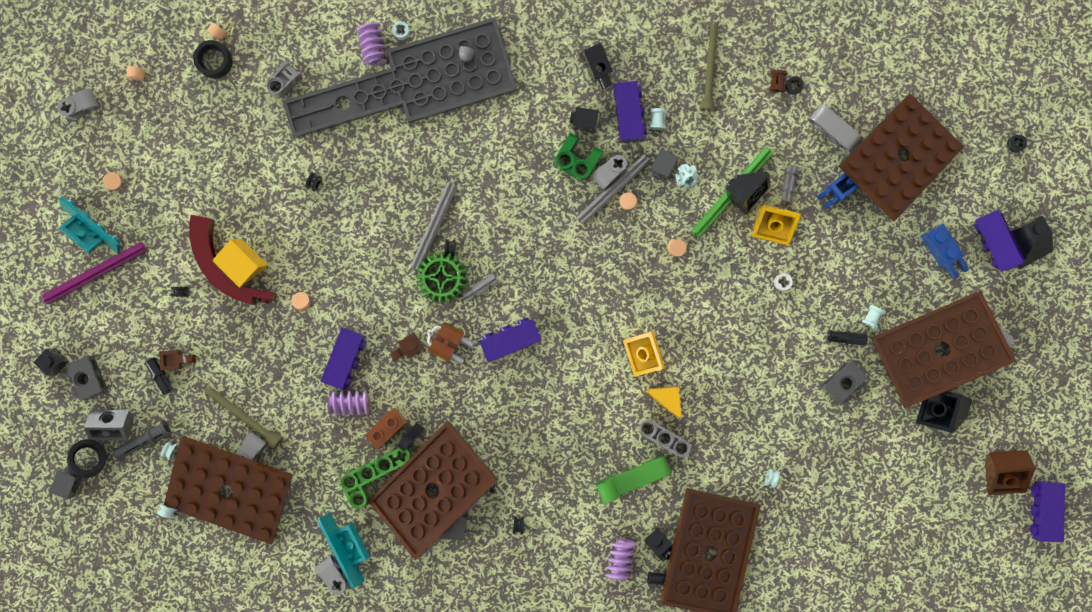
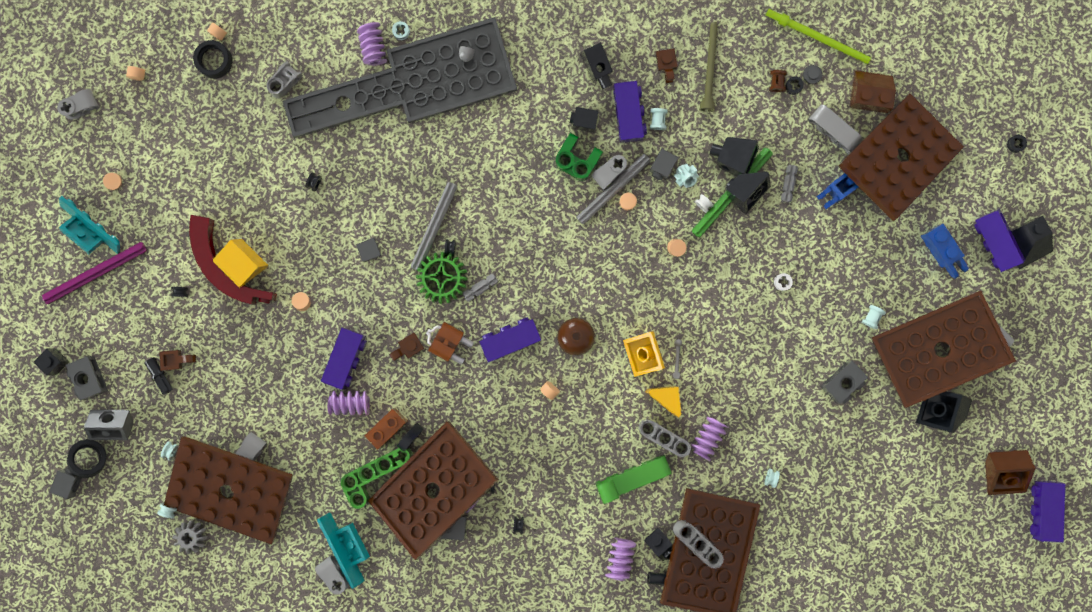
(150, 437): dark grey pin -> none
(193, 531): none -> light grey gear
(271, 438): olive piece -> none
(368, 250): none -> dark grey tile
(549, 390): none -> light nougat piece
(576, 336): none -> reddish brown cylinder
(666, 62): none -> reddish brown plate
(676, 374): none -> light grey hinge
(703, 203): none -> white bush
(704, 550): none -> light grey beam
(708, 438): none -> lavender piece
(735, 155): none -> black torso
(775, 224): yellow slope -> none
(785, 20): none -> lime bar
(812, 74): none -> dark grey plate
(847, 337): black axle -> none
(873, 92): none -> reddish brown slope

